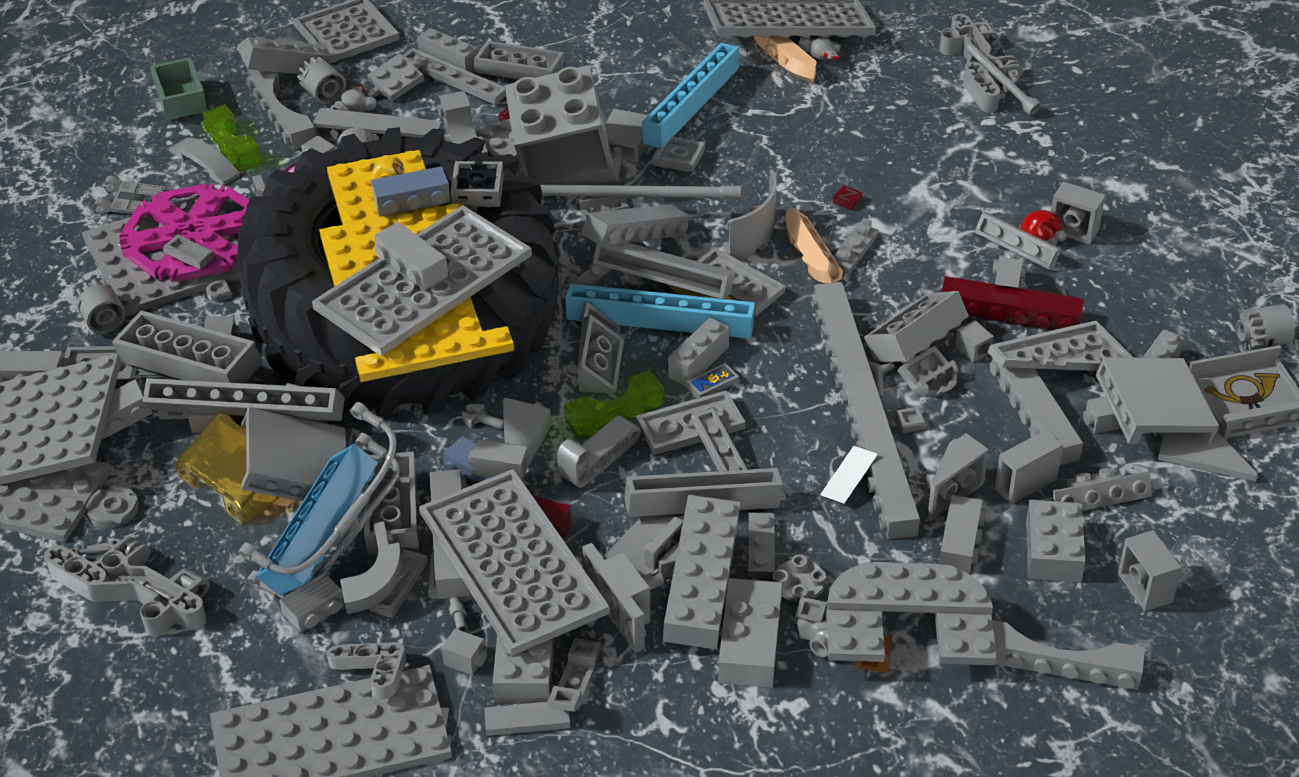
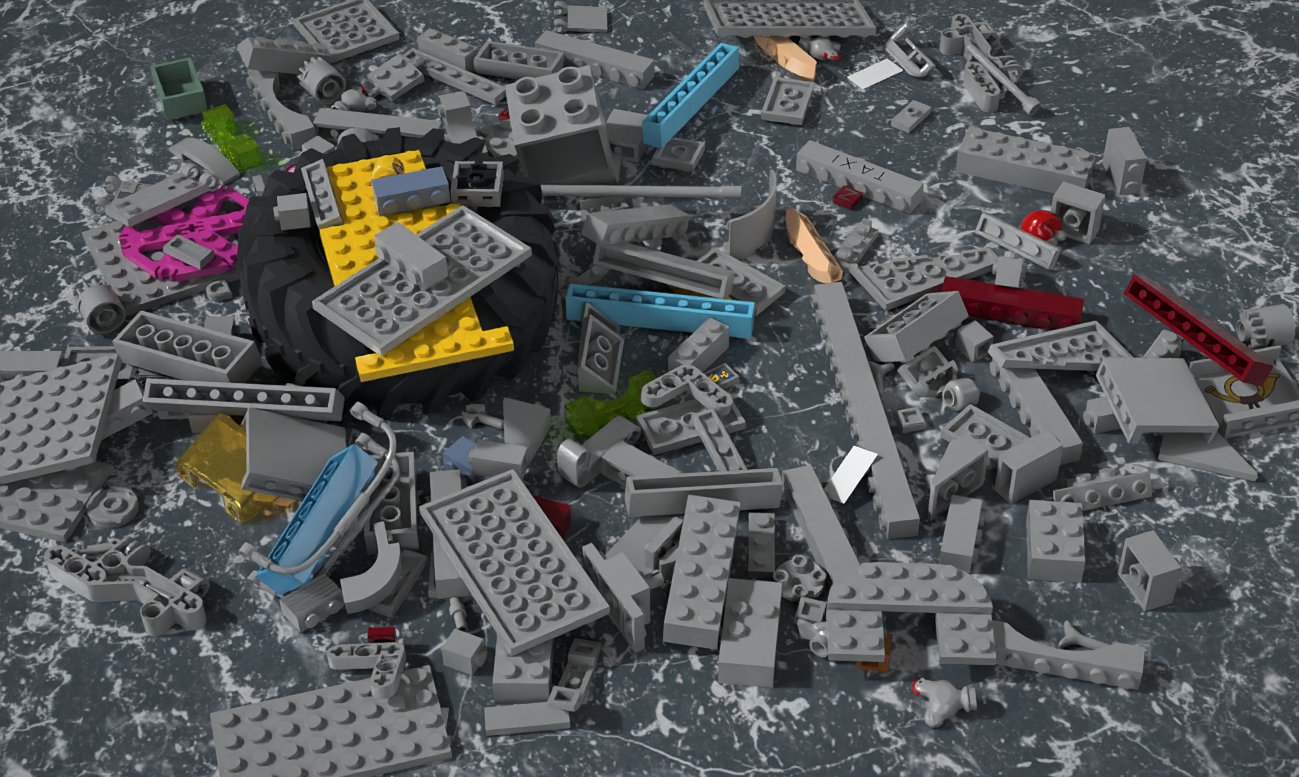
(162, 196): none -> light grey hinge
(292, 211): none -> light grey brick
(321, 195): none -> light grey plate
(382, 634): none -> dark red tile
(580, 18): none -> light grey flag
(603, 60): none -> light grey brick
(626, 461): none -> light grey brick
(657, 393): none -> light grey beam
(787, 101): none -> light grey plate
(819, 522): none -> light grey brick
(872, 180): none -> light grey brick
(875, 73): none -> white sticker
(903, 59): none -> light grey piece
(911, 116): none -> light grey plate
(915, 276): none -> light grey wing
(944, 700): none -> light grey animal
(960, 394): none -> light grey head
(986, 430): none -> light grey plate
(1022, 161): none -> light grey brick
(1073, 637): none -> light grey piece
(1124, 160): none -> light grey brick
(1199, 330): none -> dark red brick

